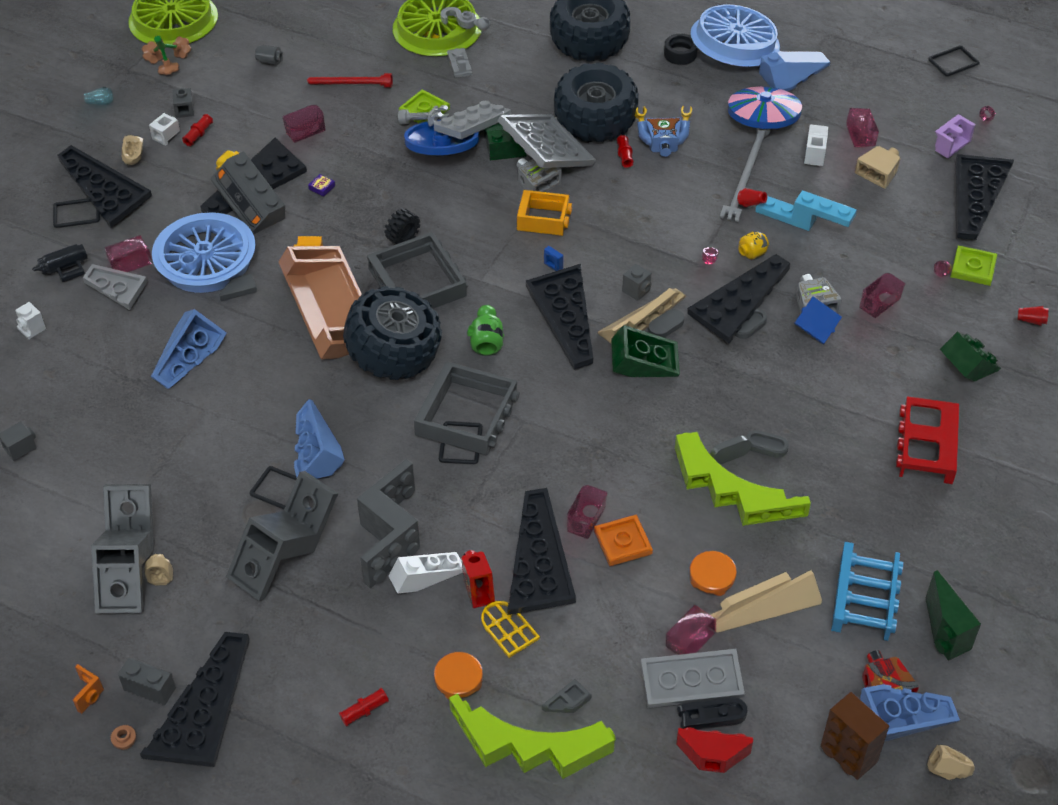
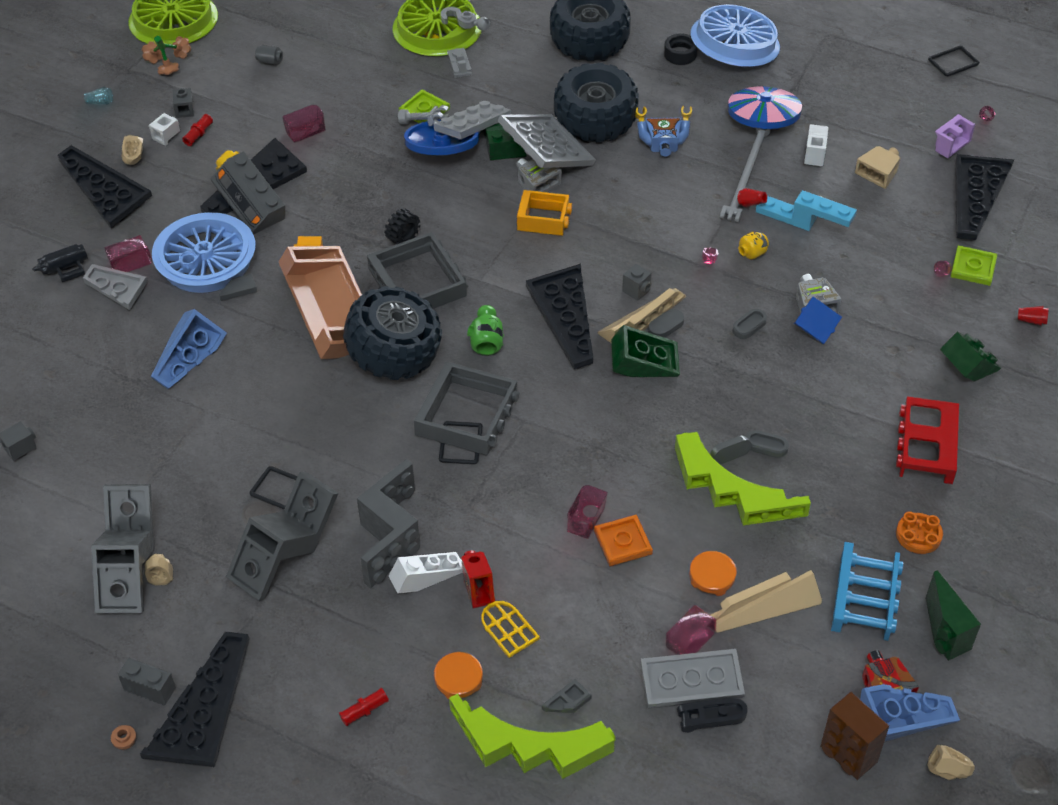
(29, 320): white brick -> none
(76, 222): black piece -> none
(90, 692): orange bracket -> none
(317, 446): medium blue wedge -> none
(321, 185): tile -> none
(385, 80): red piece -> none
(540, 565): black wing -> none
(553, 258): blue tile -> none
(625, 151): red pin -> none
(713, 749): red slope -> none
(736, 302): black wing -> none
(787, 69): medium blue wedge -> none
(862, 127): clear pink piece -> none
(885, 284): clear pink piece -> none
(919, 532): none -> orange tile

